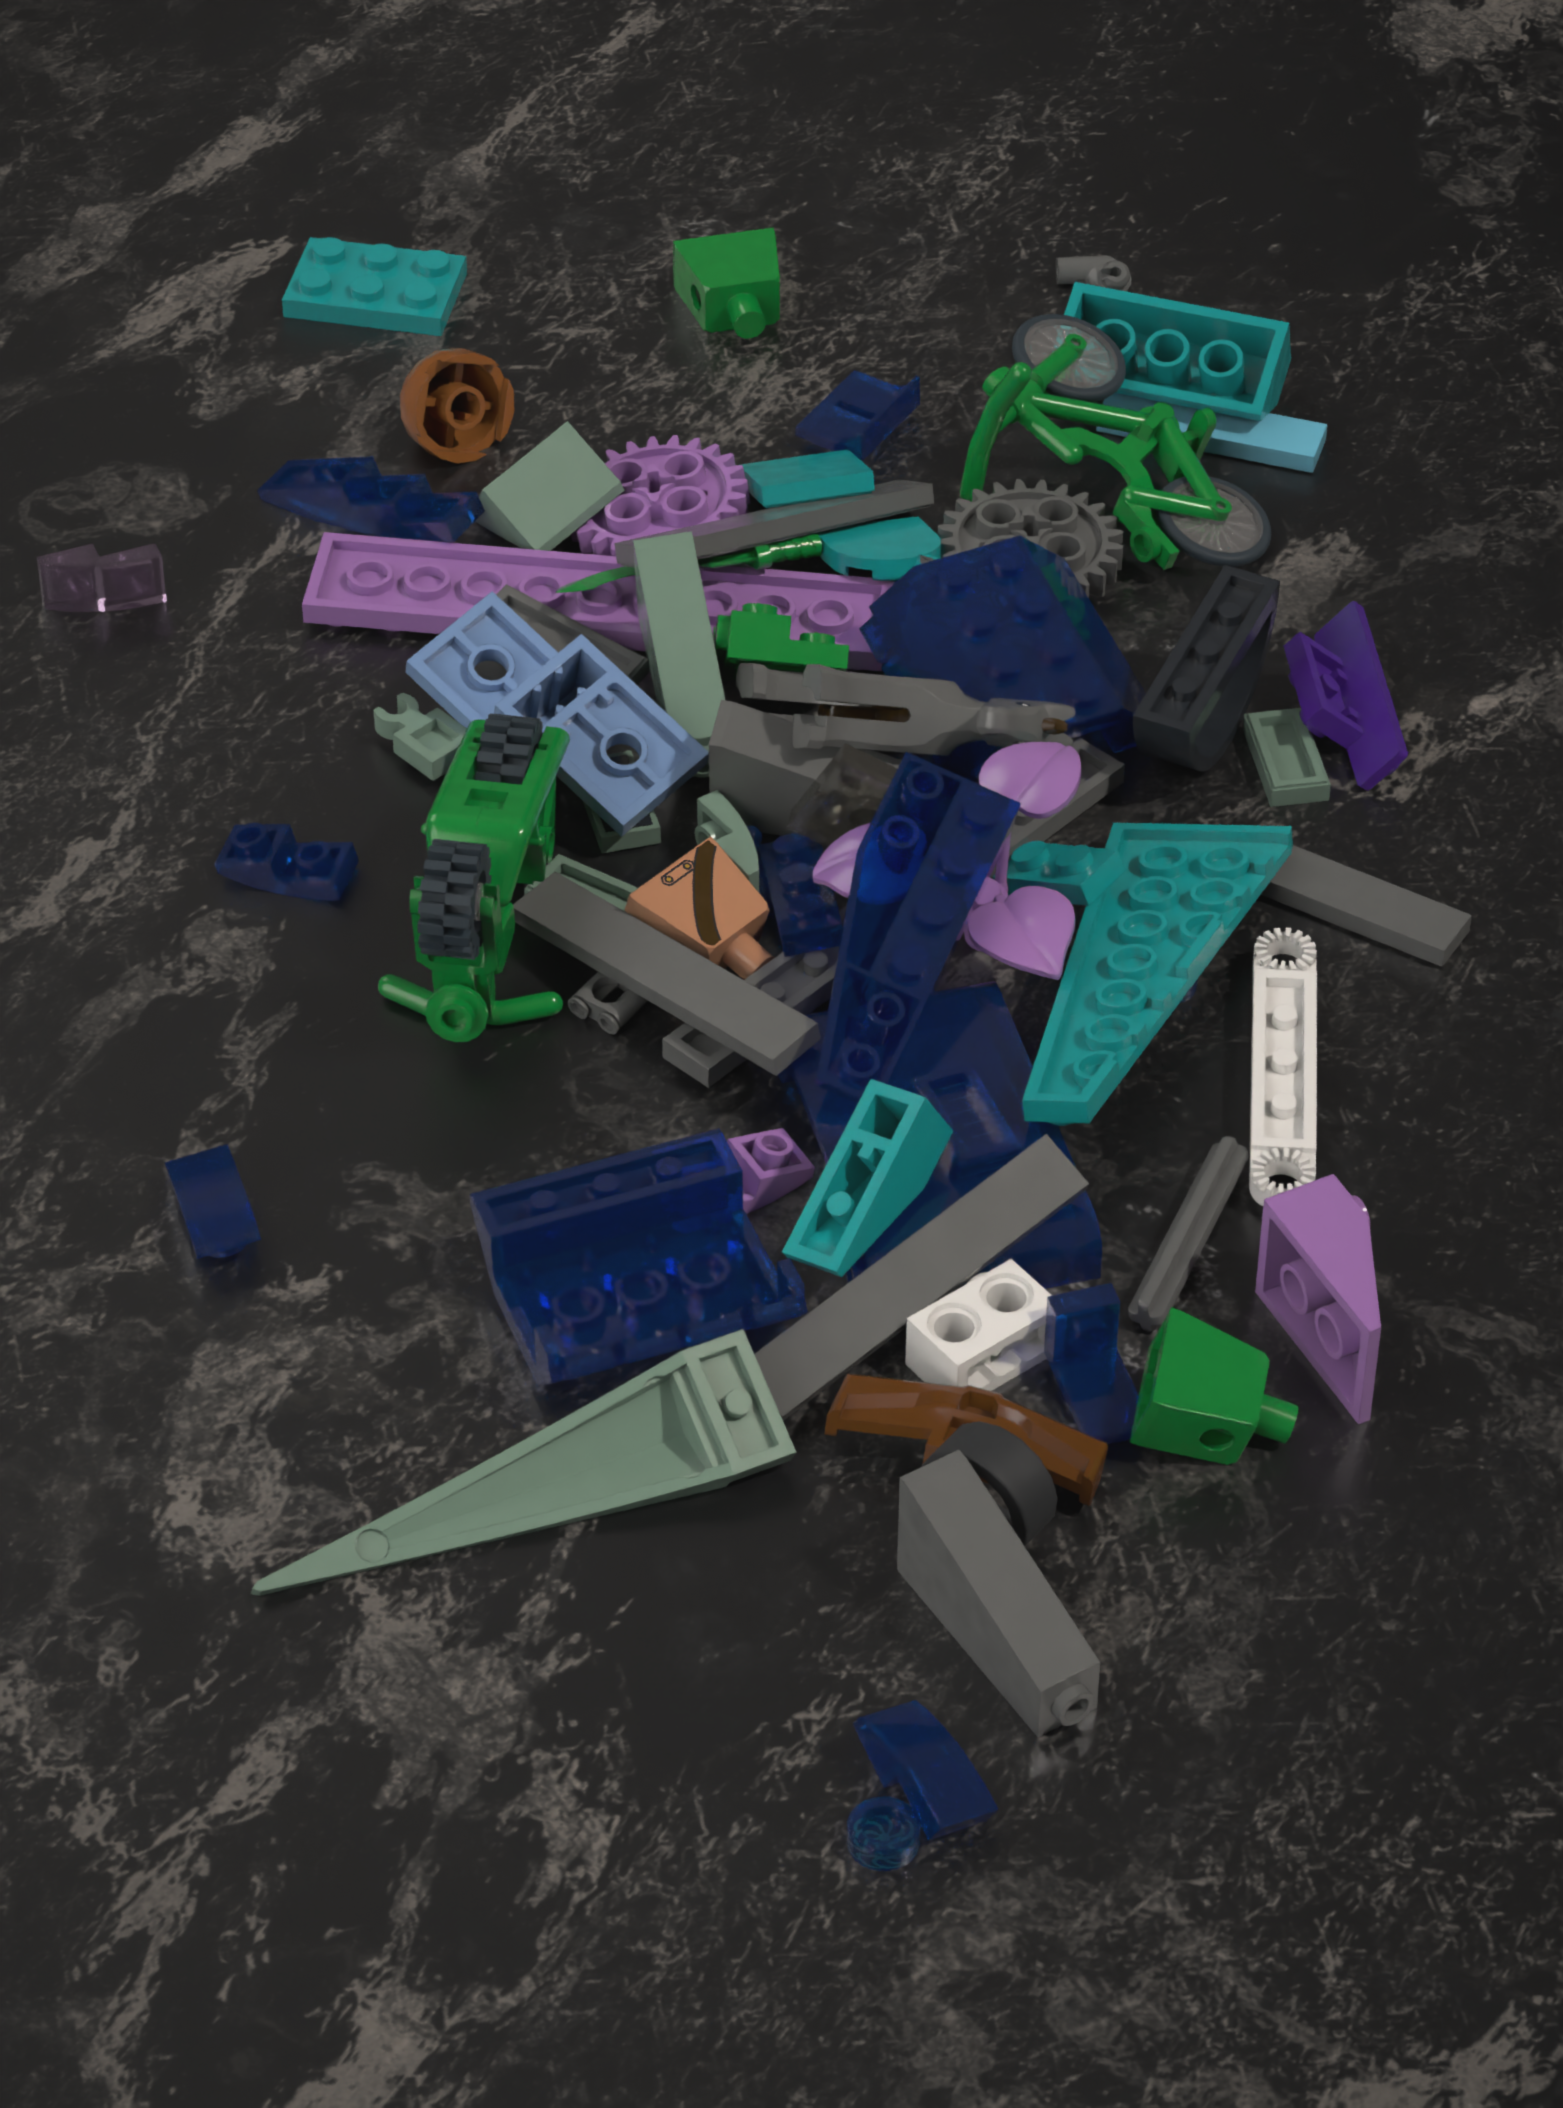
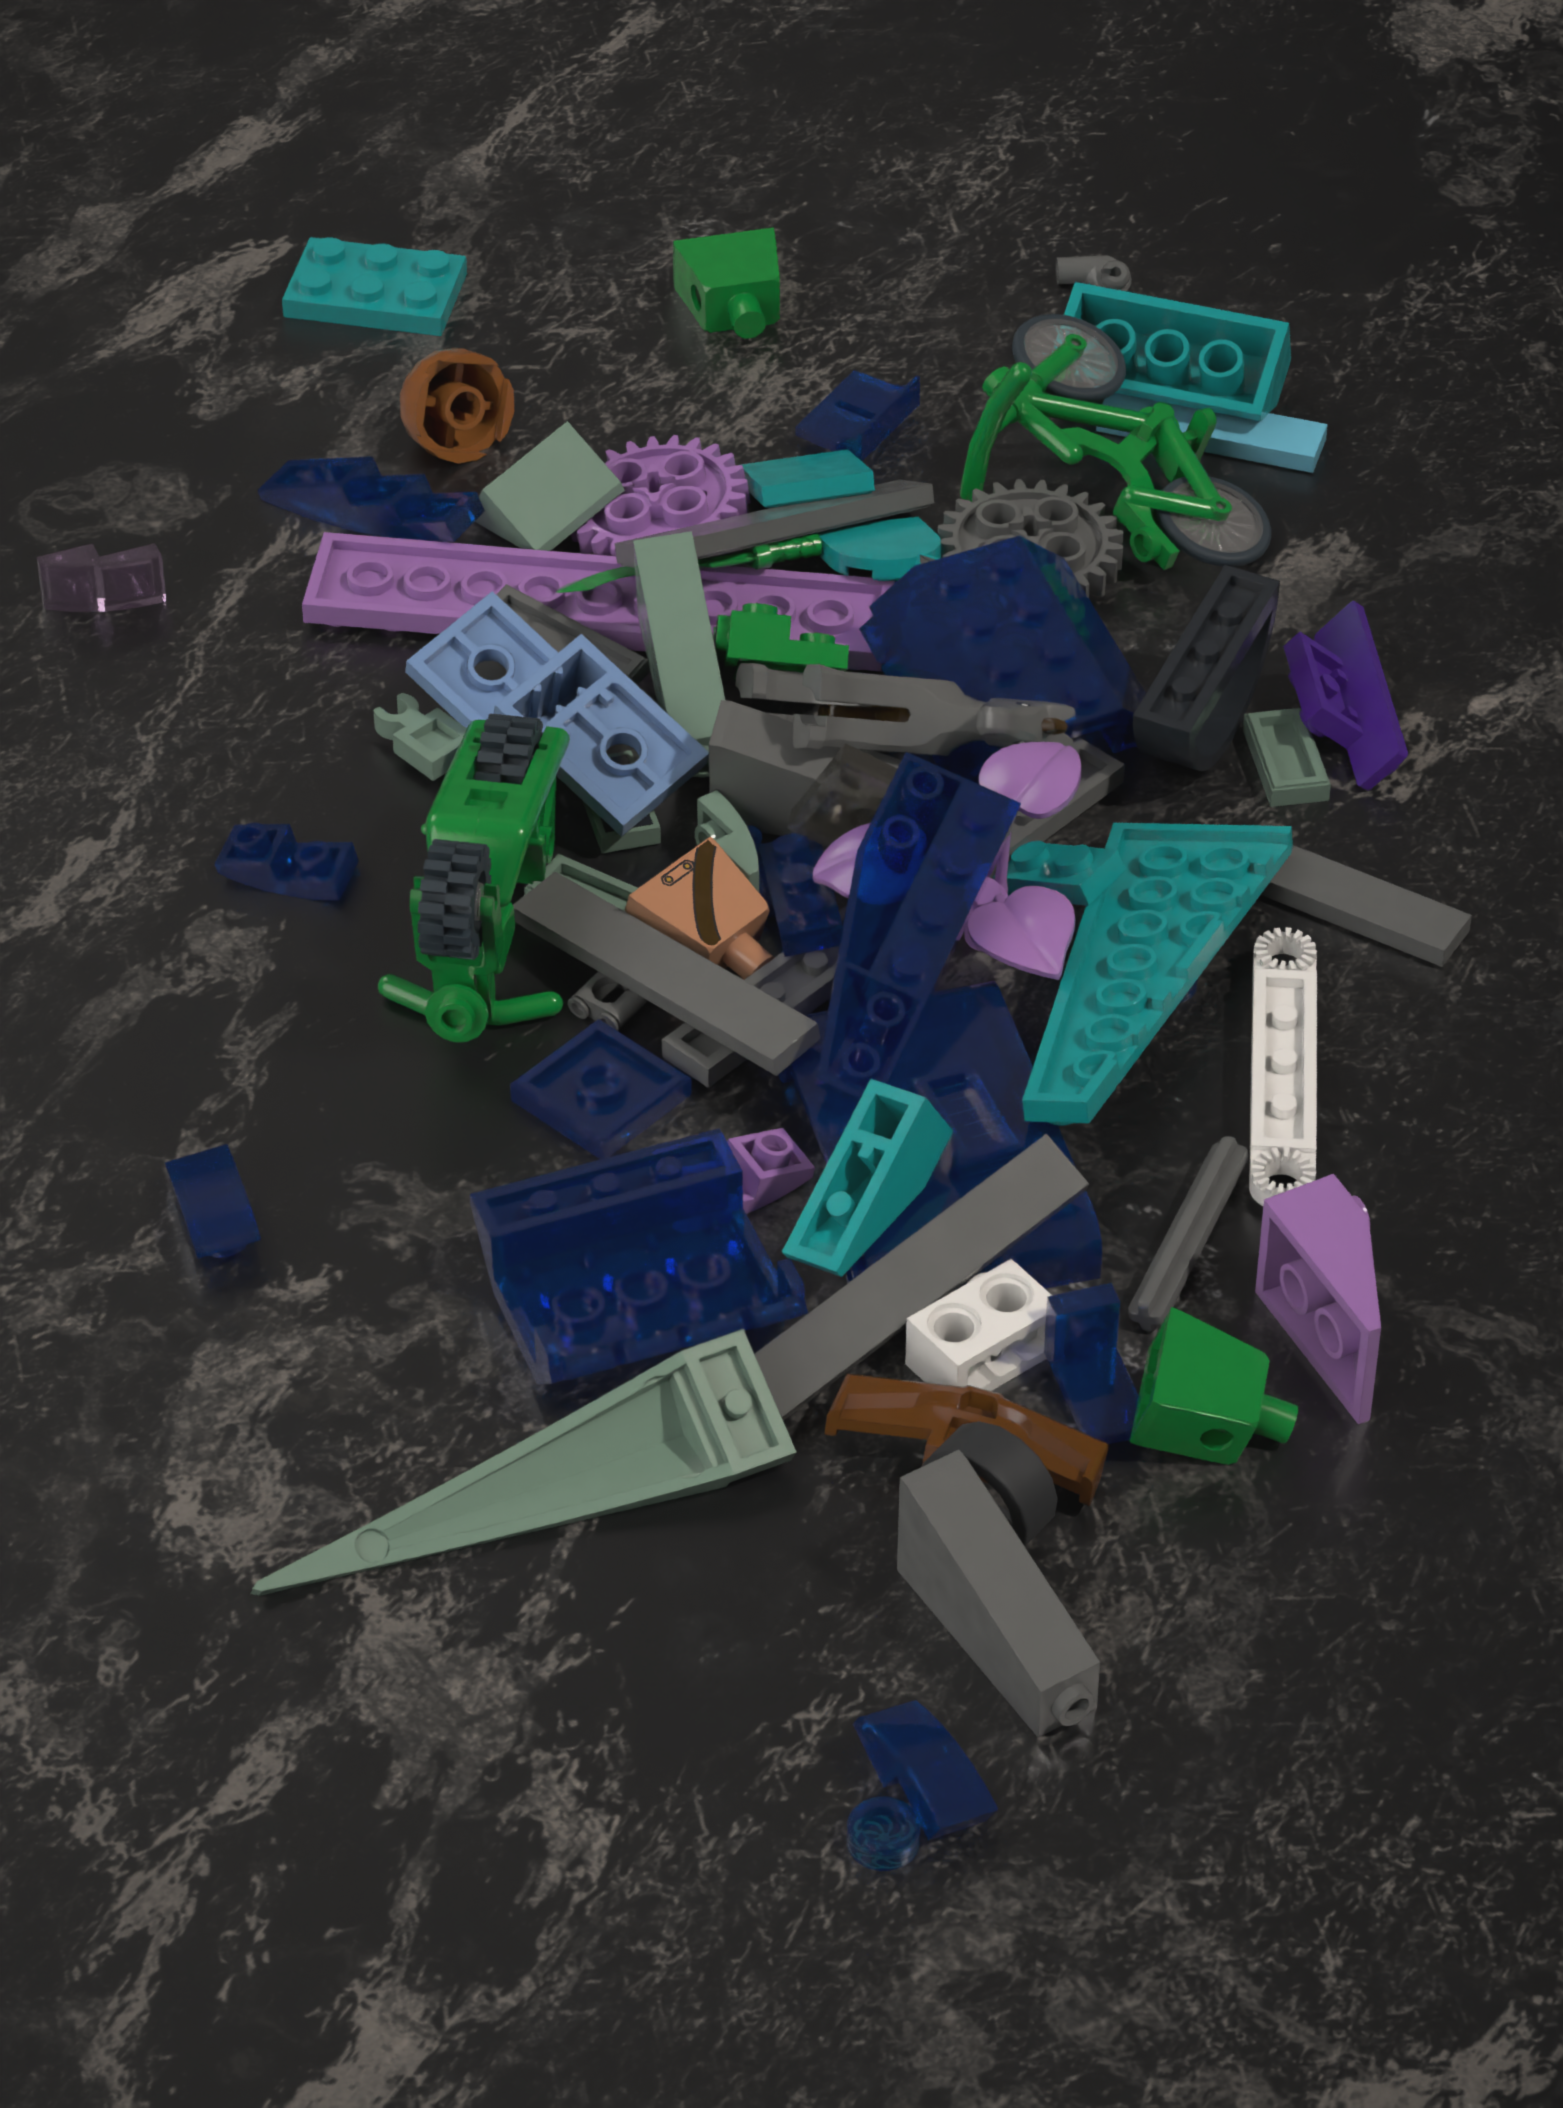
(601, 1089): none -> clear blue tile

